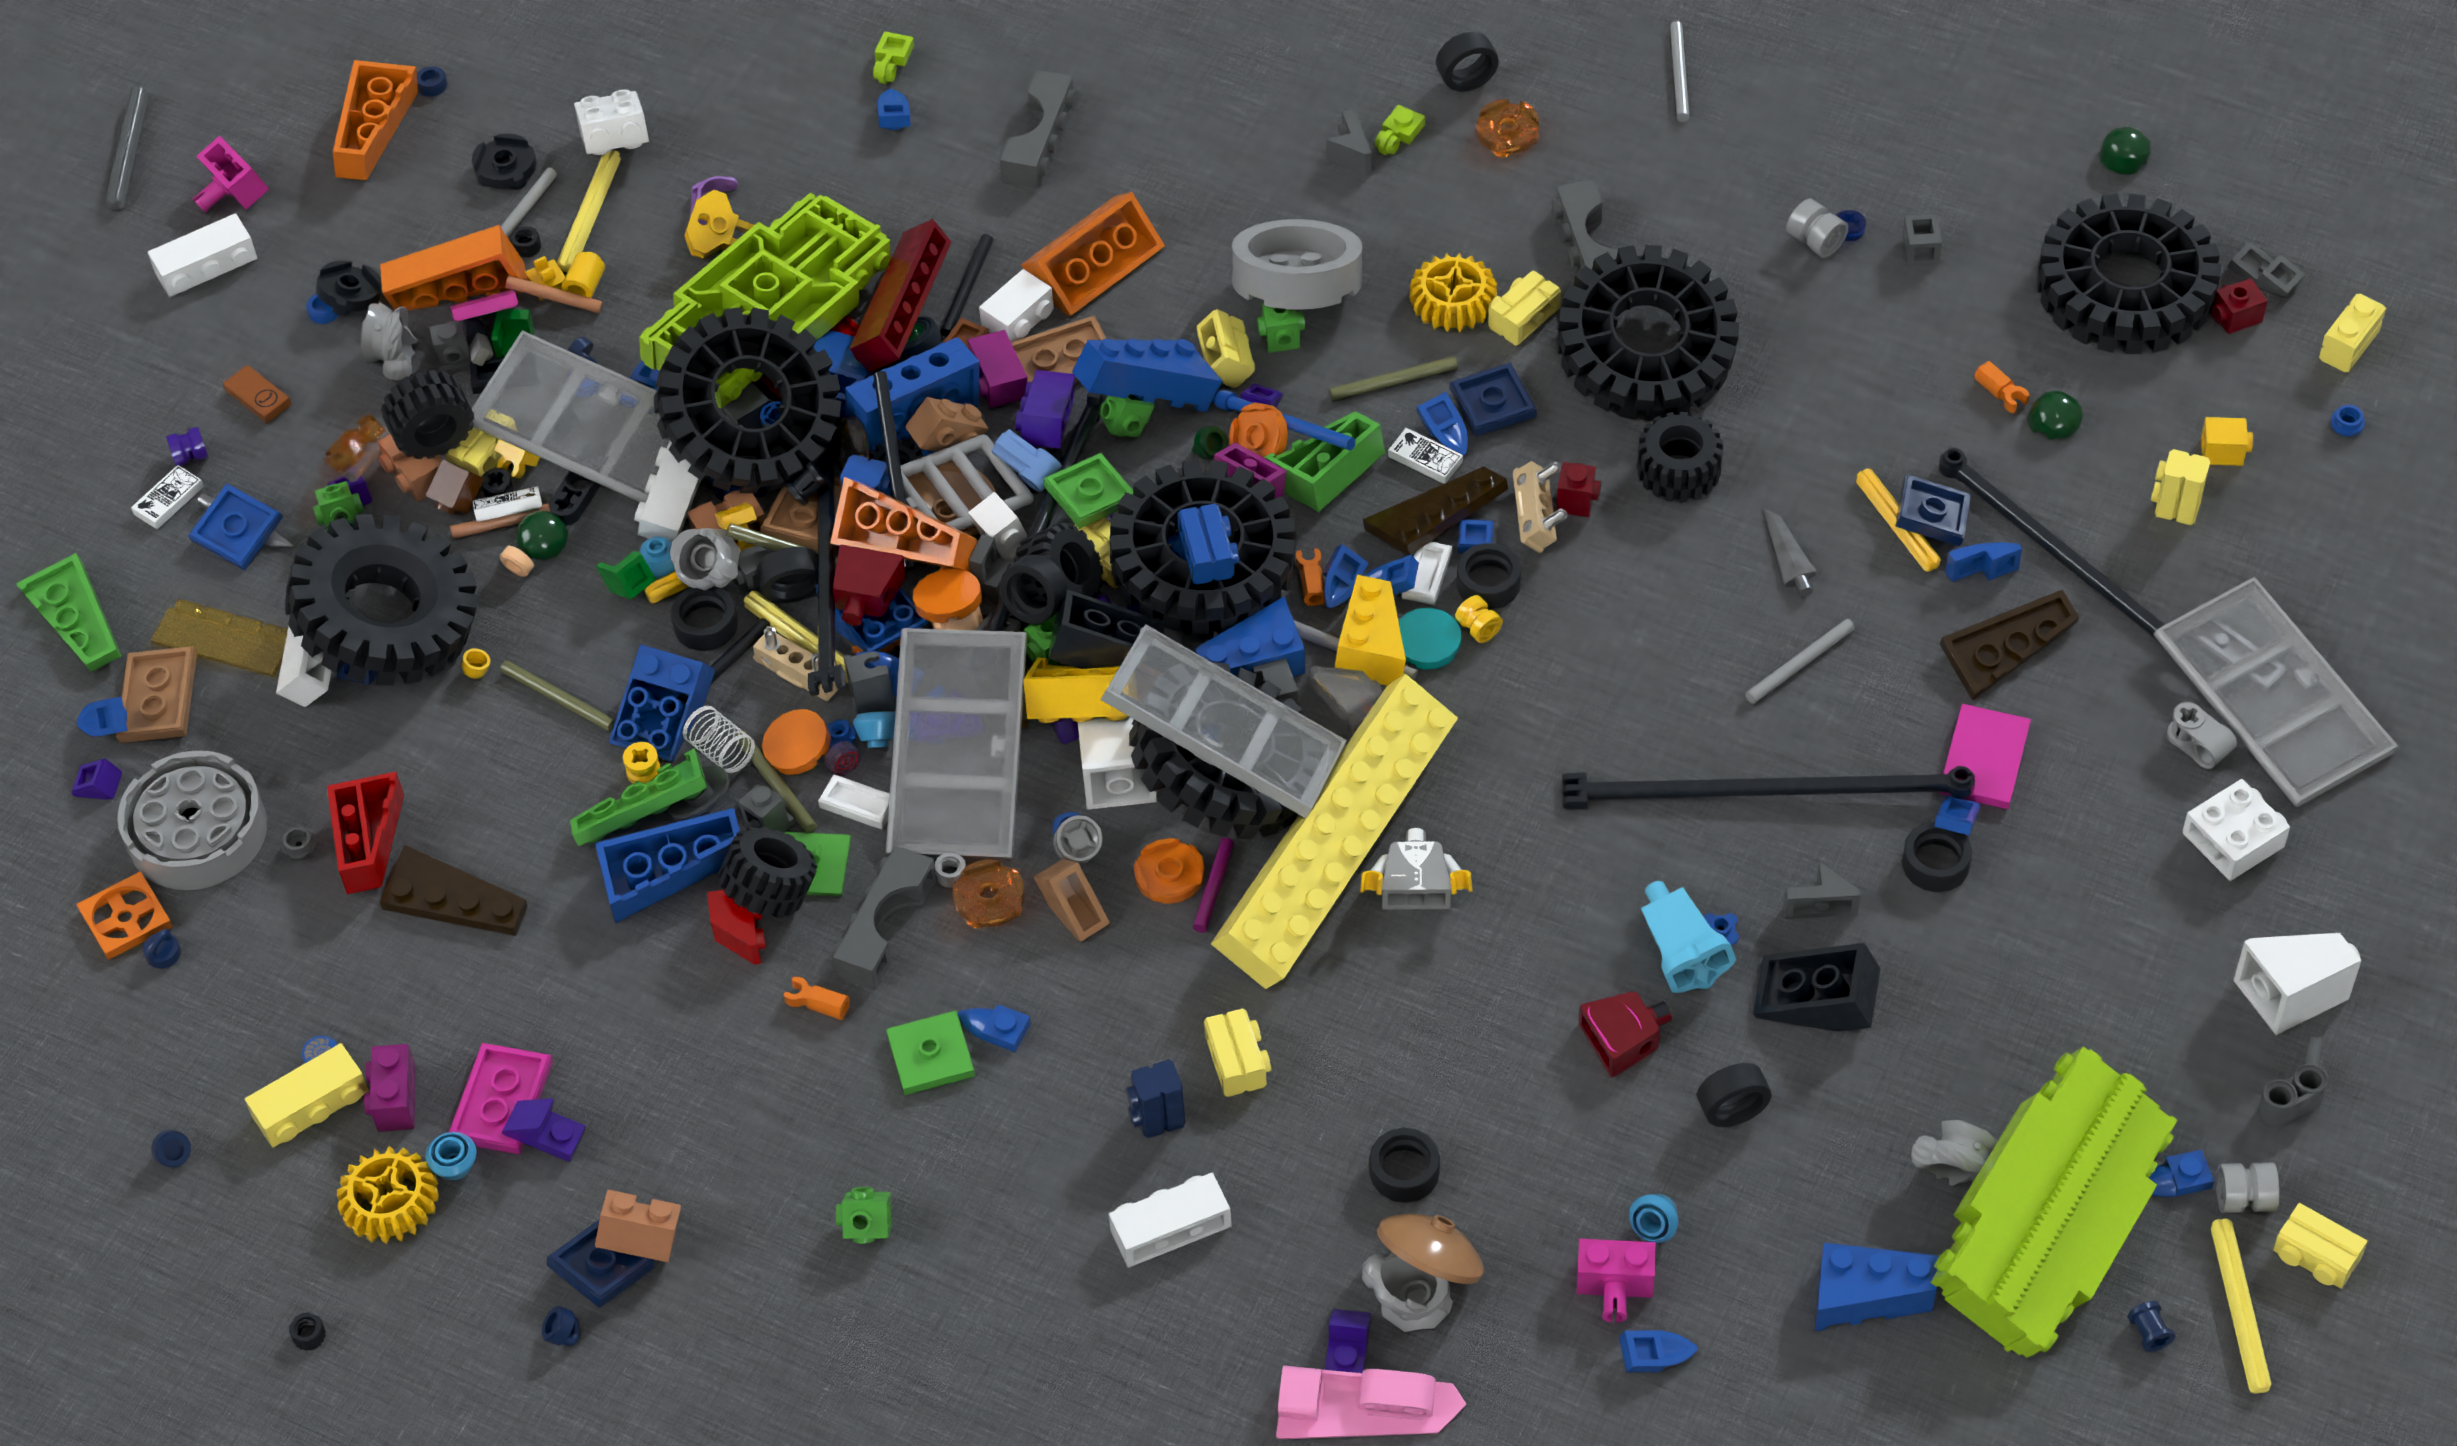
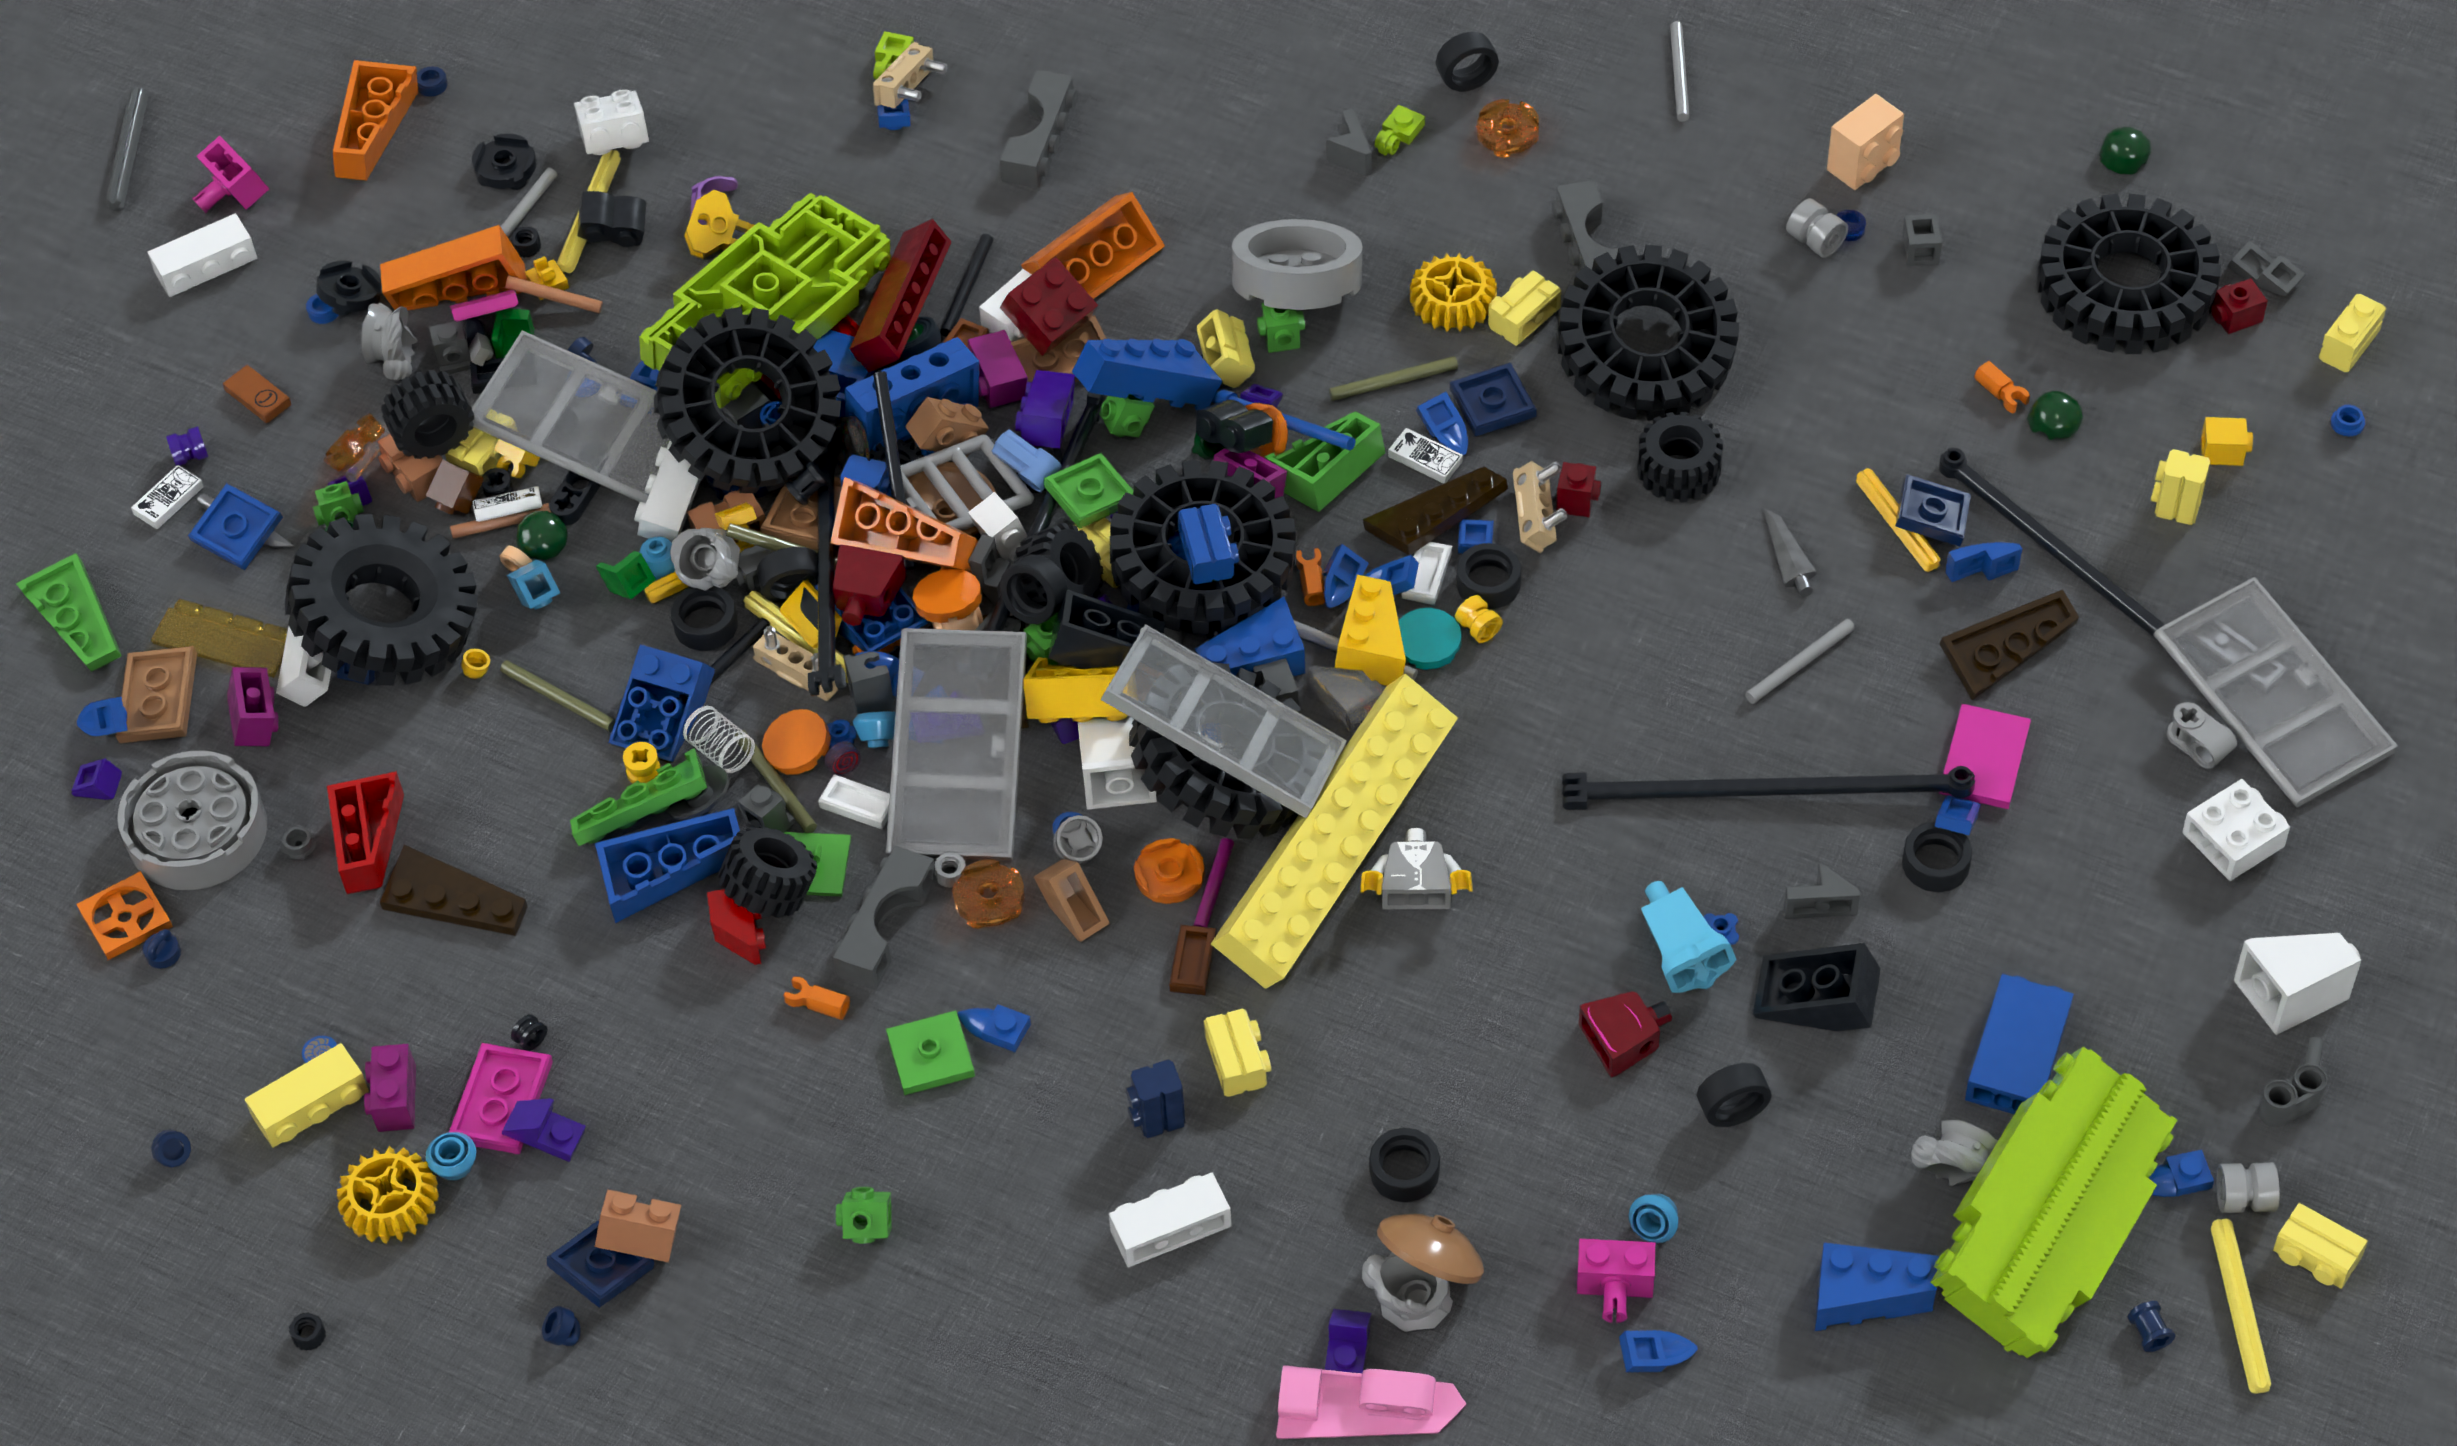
(251, 706): none -> magenta brick
(529, 1032): none -> black bush
(534, 585): none -> dark azure brick
(584, 274): yellow brick -> none
(611, 218): none -> black brick
(802, 613): none -> yellow slope
(904, 75): none -> tan piece
(1048, 306): none -> dark red brick
(1192, 960): none -> reddish brown tile
(1234, 426): none -> black brick
(1865, 142): none -> light nougat brick
(2018, 1043): none -> blue brick

